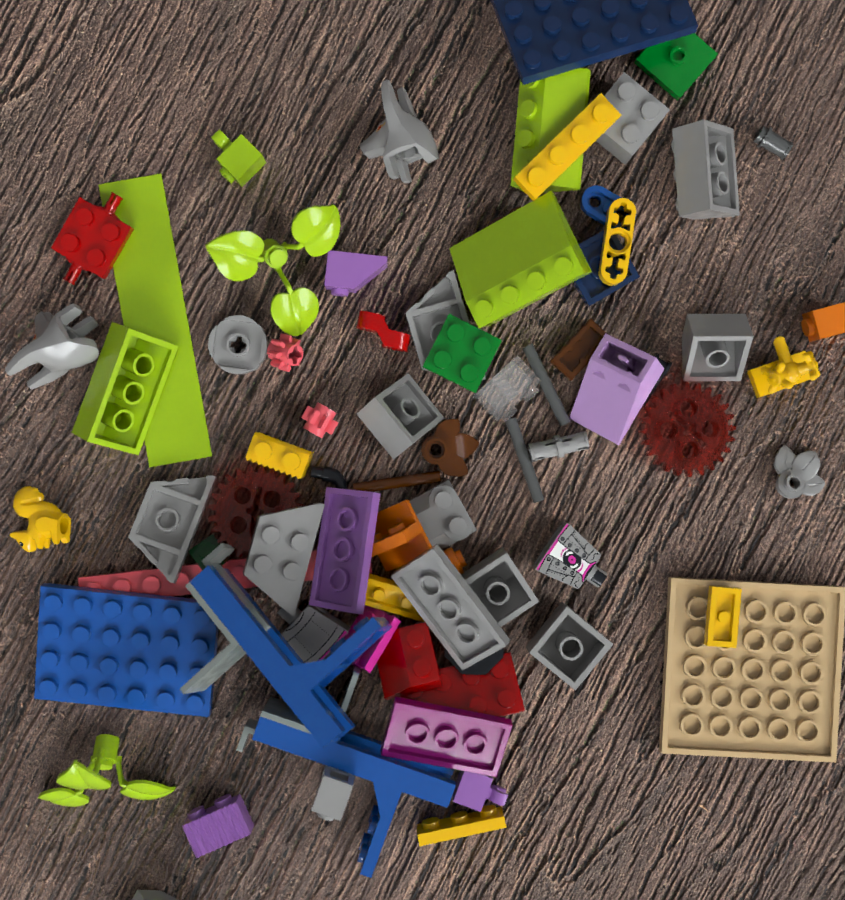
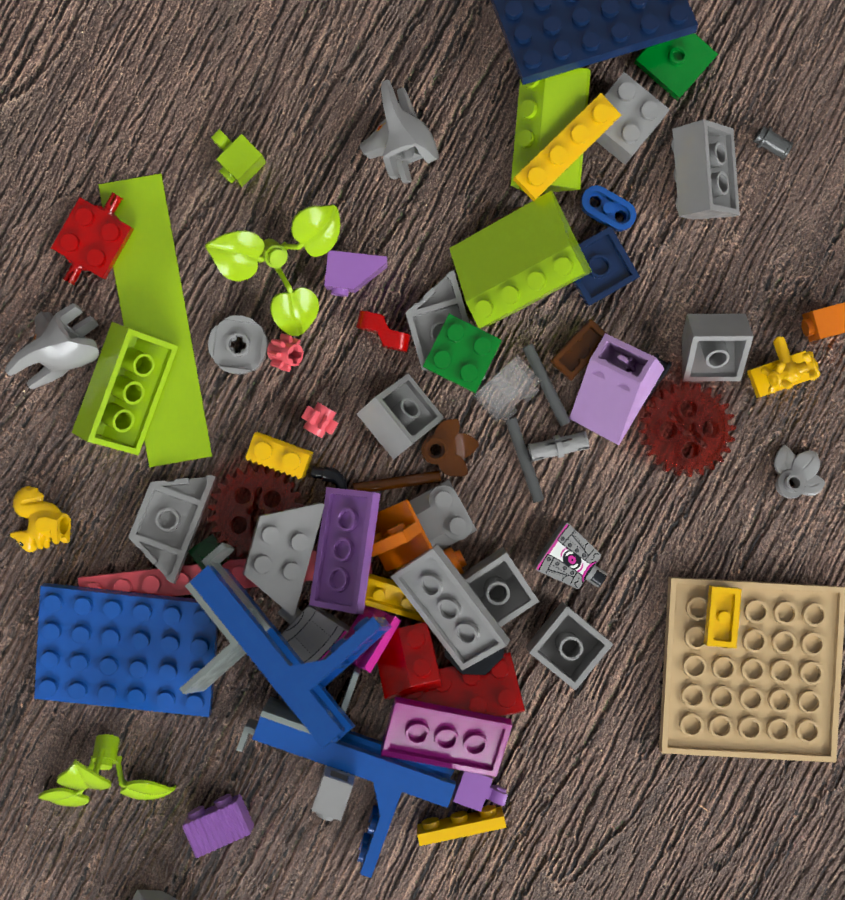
(612, 219): yellow beam -> none

